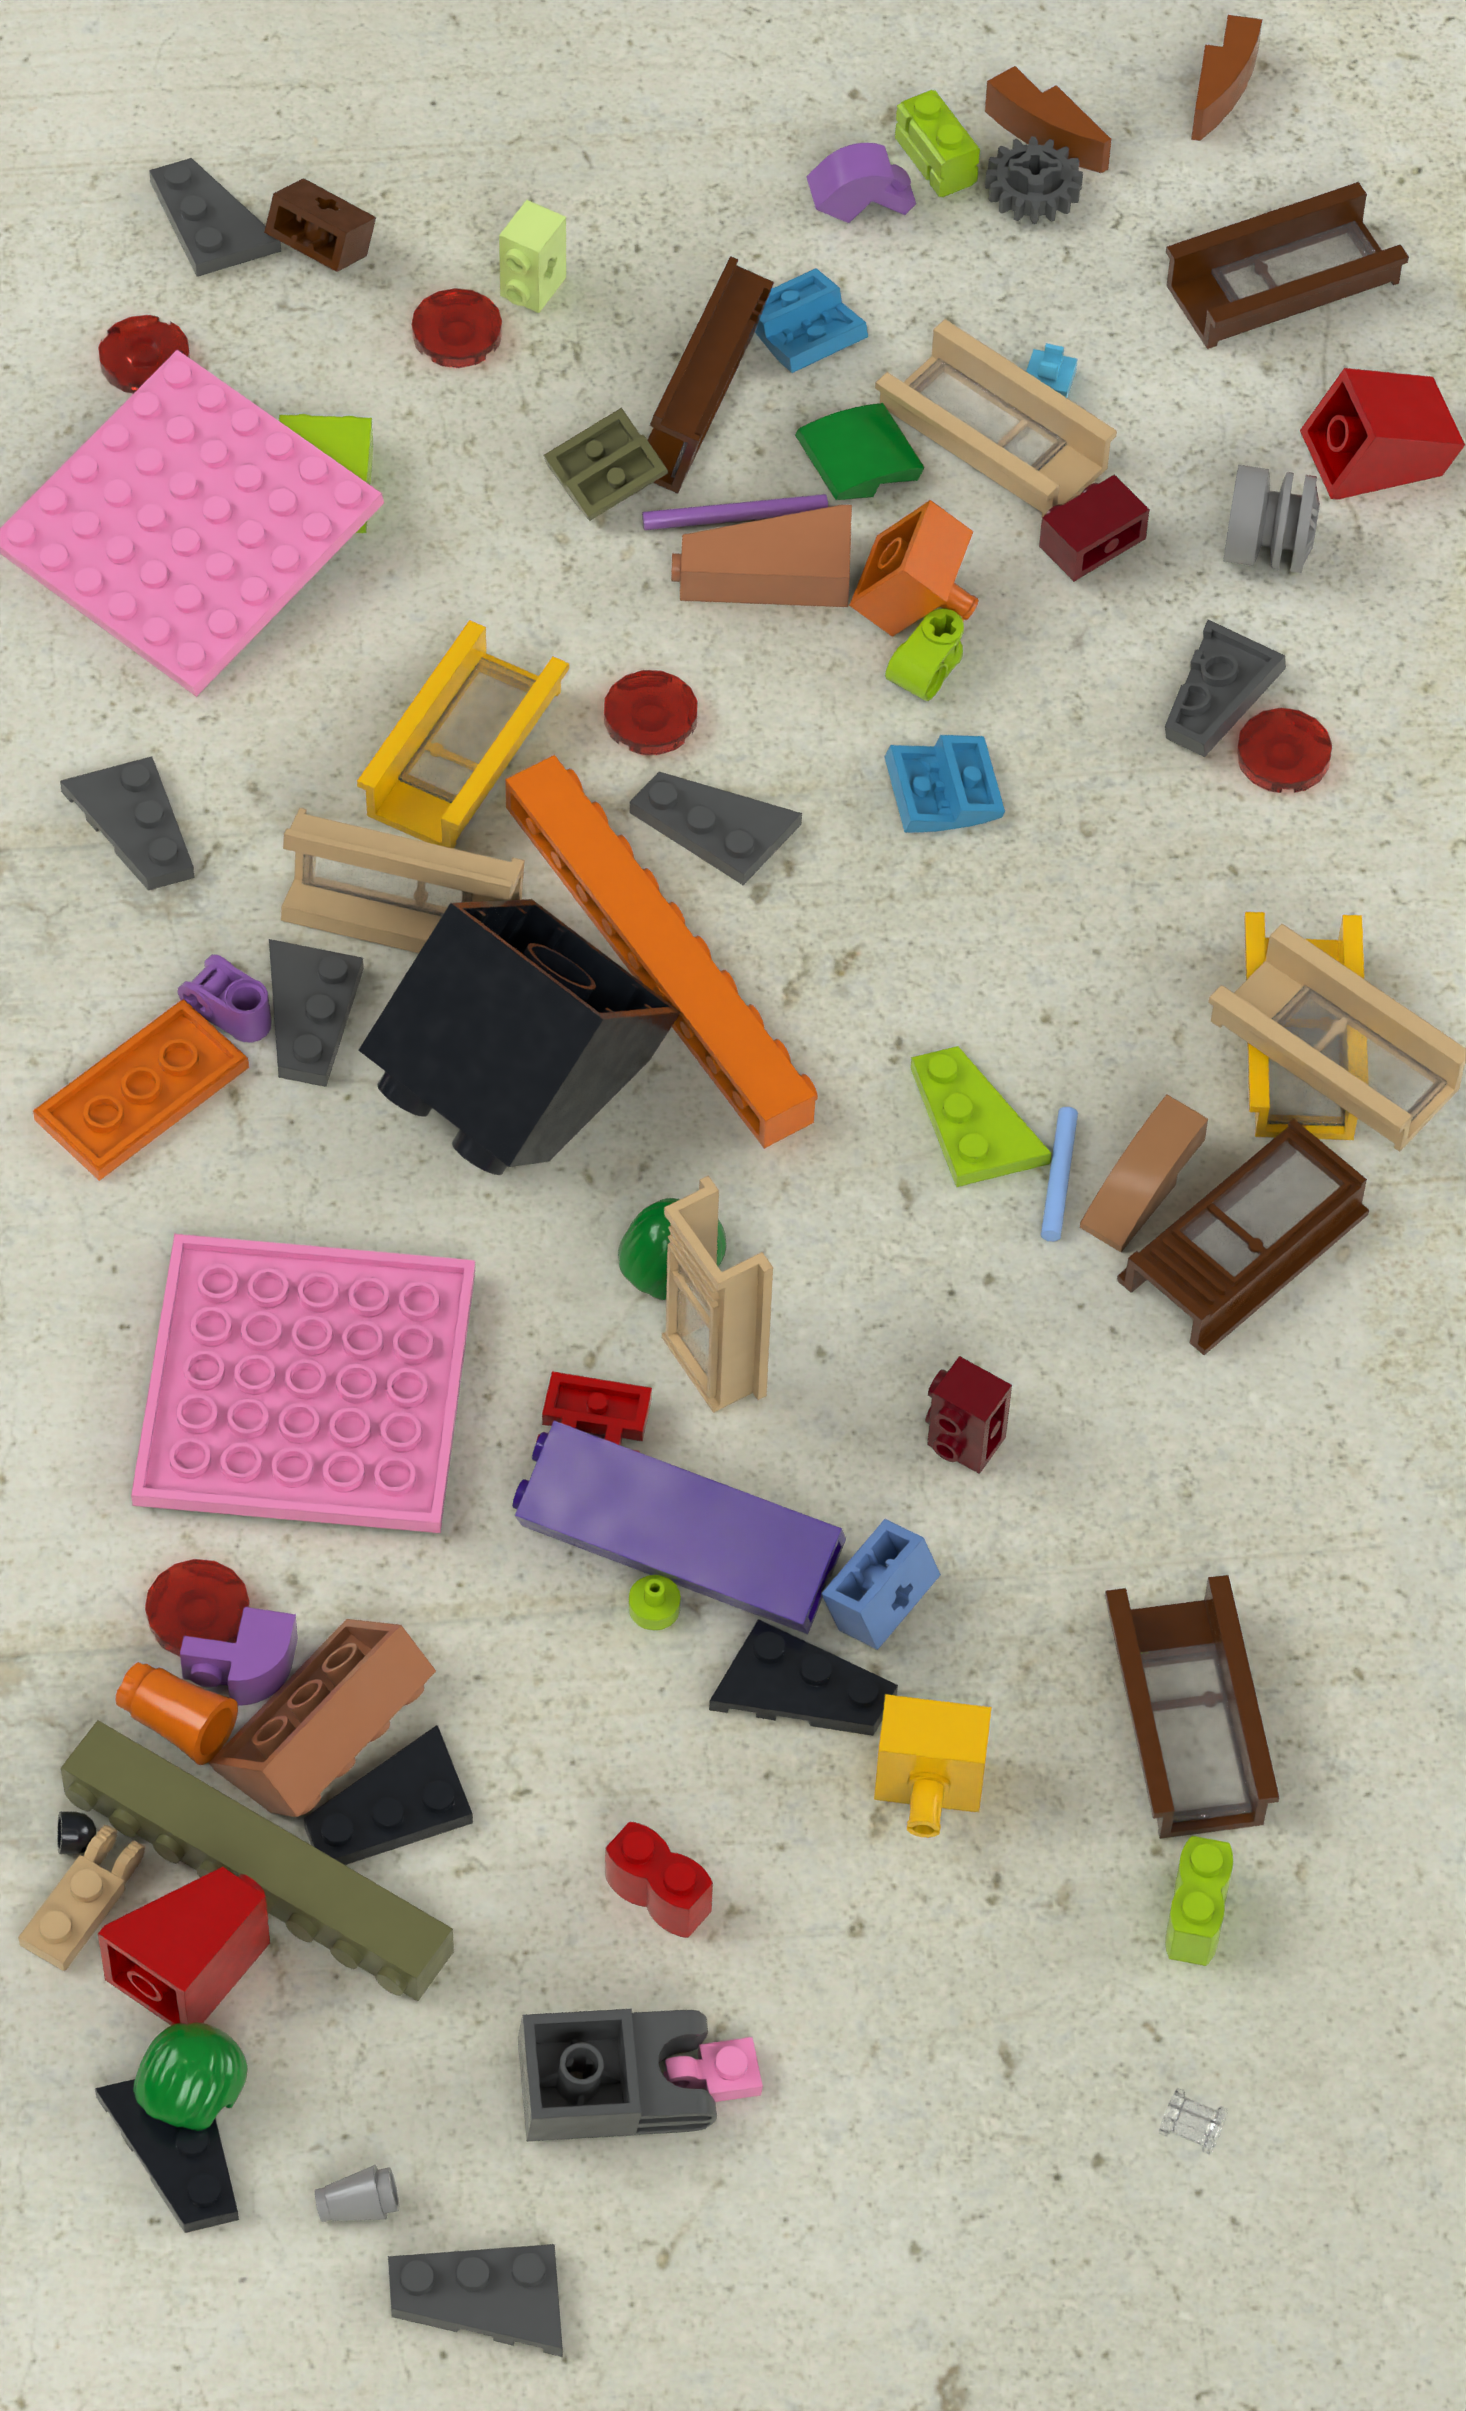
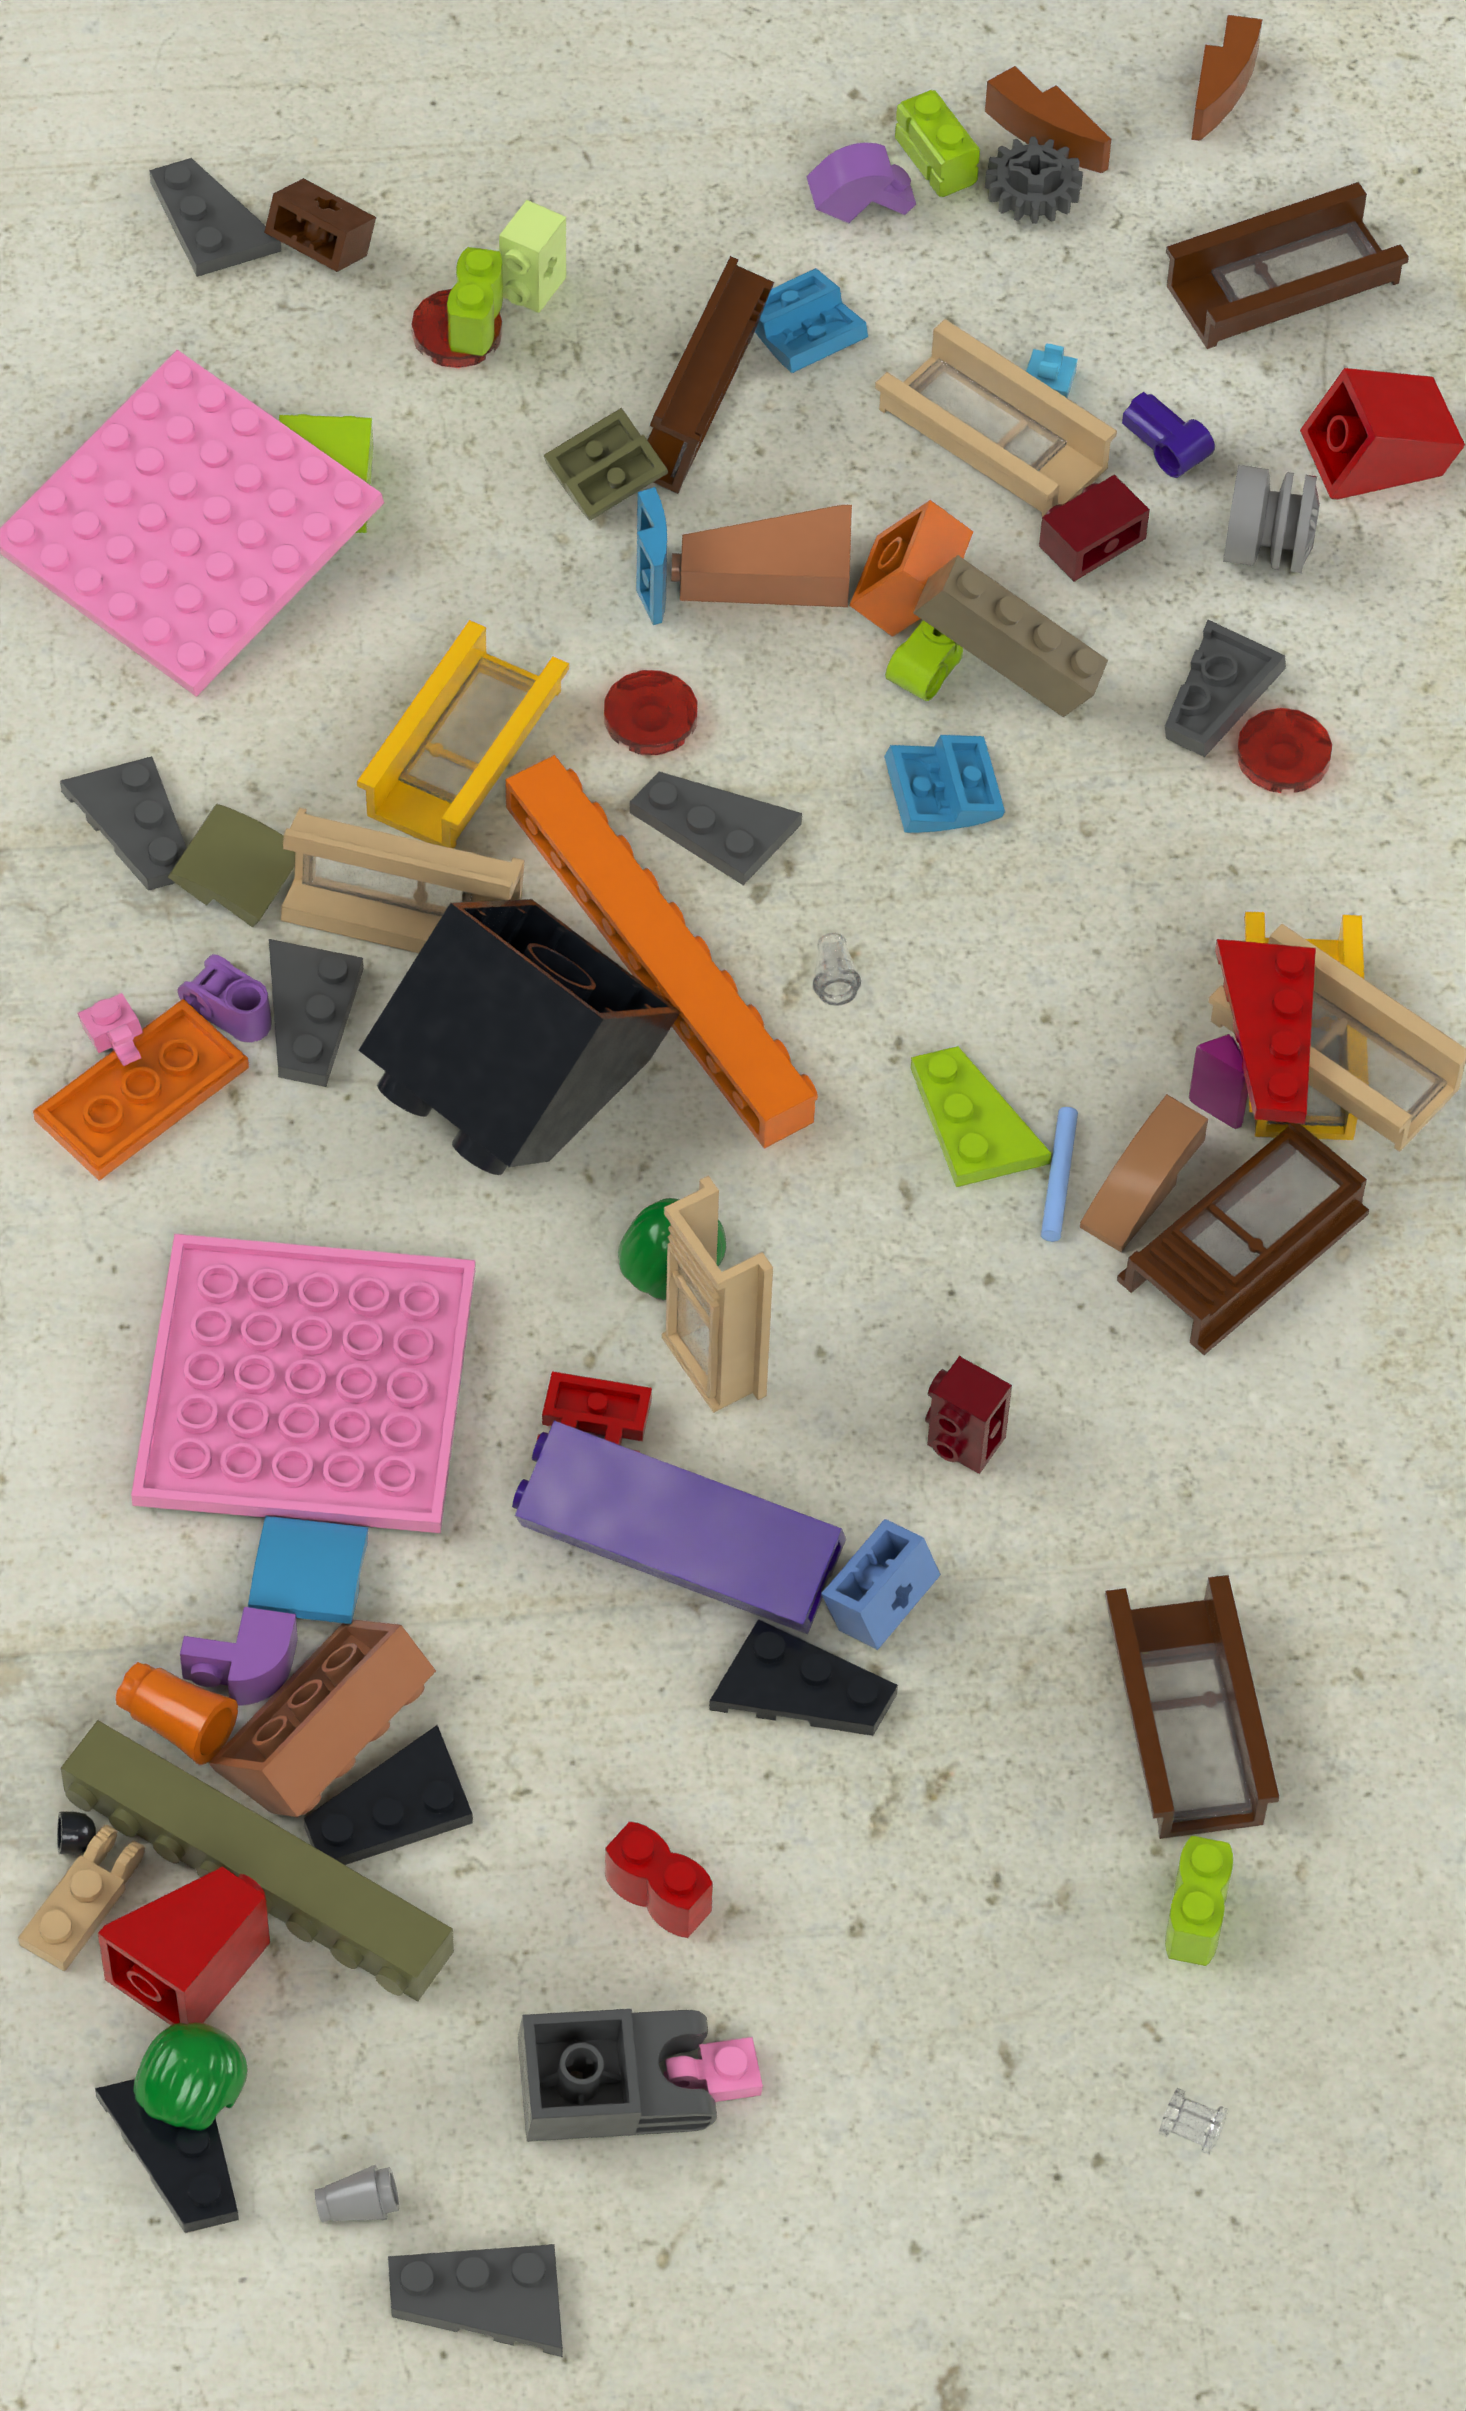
(112, 1025): none -> bright pink plate
(137, 349): clear red tile -> none
(195, 1601): clear red tile -> none
(234, 863): none -> olive slope
(308, 1569): none -> dark azure slope
(475, 301): none -> lime brick
(651, 554): none -> dark azure slope
(654, 1602): lime tile -> none
(731, 512): medium lavender bar -> none
(835, 972): none -> clear cone
(859, 451): green slope -> none
(931, 1758): yellow brick -> none
(1010, 636): none -> dark tan brick
(1175, 443): none -> dark purple piece
(1219, 1080): none -> magenta slope
(1272, 1017): none -> red wing

